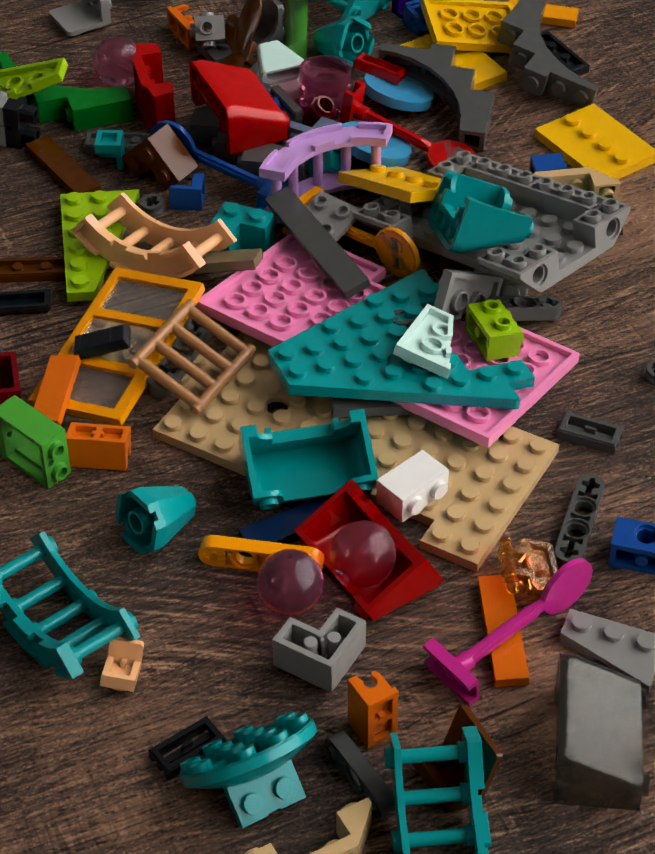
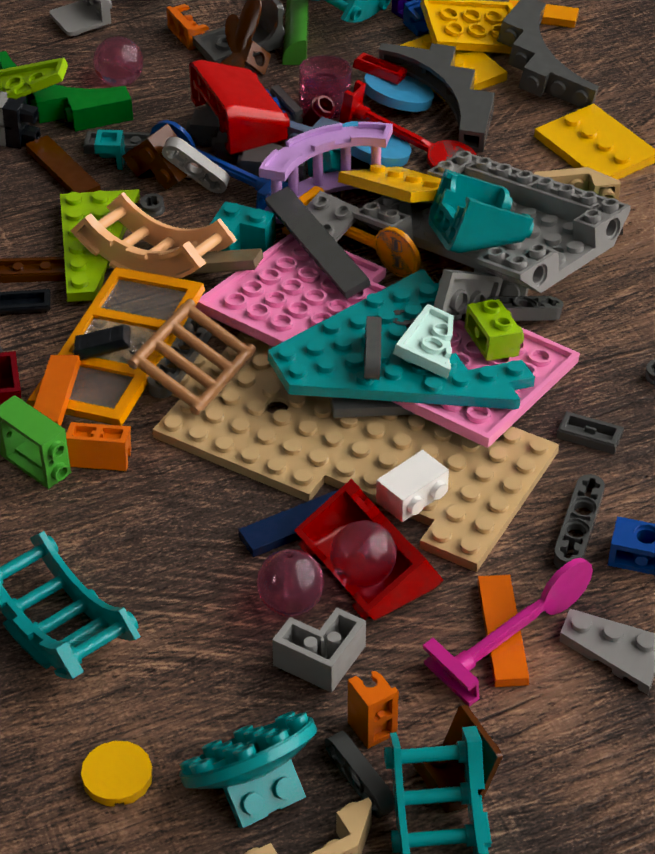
(116, 773): none -> yellow tile
(122, 664): light nougat bracket -> none
(152, 94): red plate -> none
(153, 515): teal cone -> none
(188, 197): blue panel -> none
(190, 749): black tile -> none
(209, 176): none -> light grey beam
(215, 36): light grey brick -> none
(215, 551): light orange beam -> none
(278, 66): light aqua piece -> none
(307, 460): teal windscreen -> none
(345, 38): teal cone -> none
(372, 348): none -> dark grey beam
(537, 565): clear orange plate -> none
(546, 162): blue panel -> none
(564, 54): black tile -> none
(598, 736): clear smoke windscreen -> none

